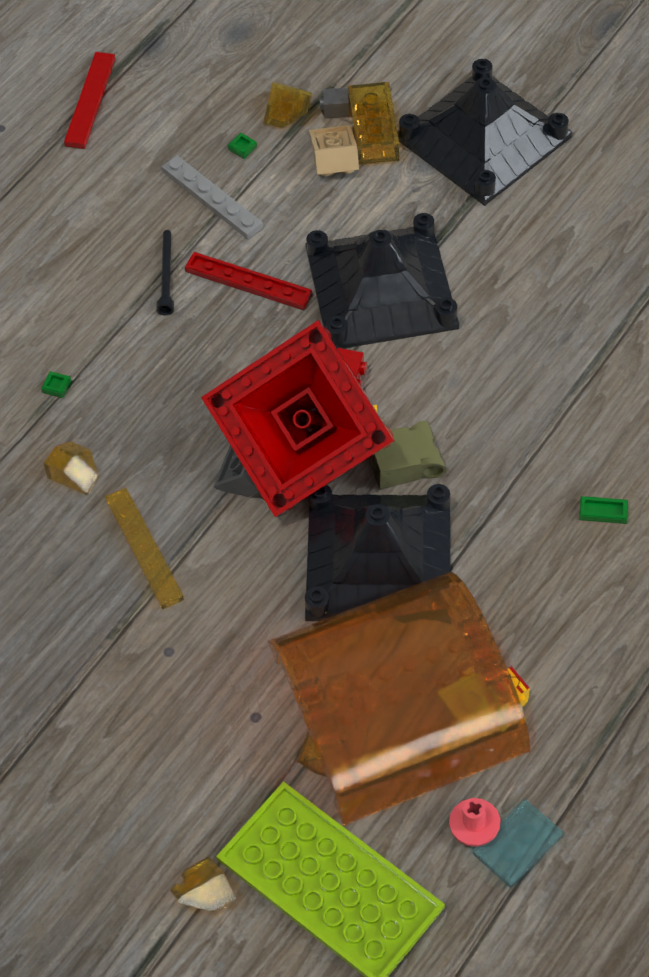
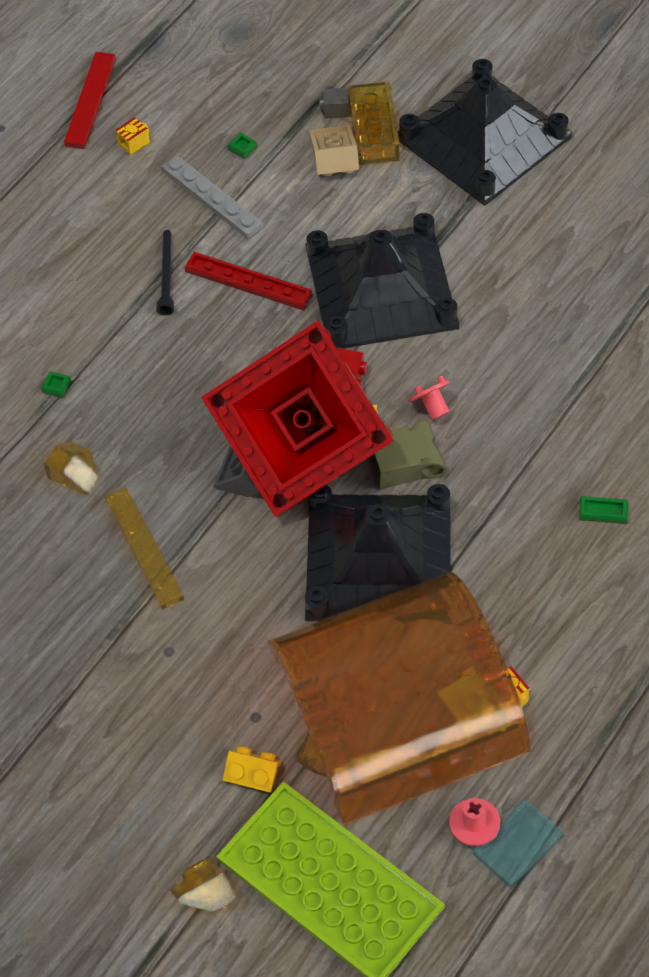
(132, 135): none -> yellow brick
(251, 768): none -> yellow bracket
(286, 104): clear yellow slope -> none
(432, 398): none -> coral piece

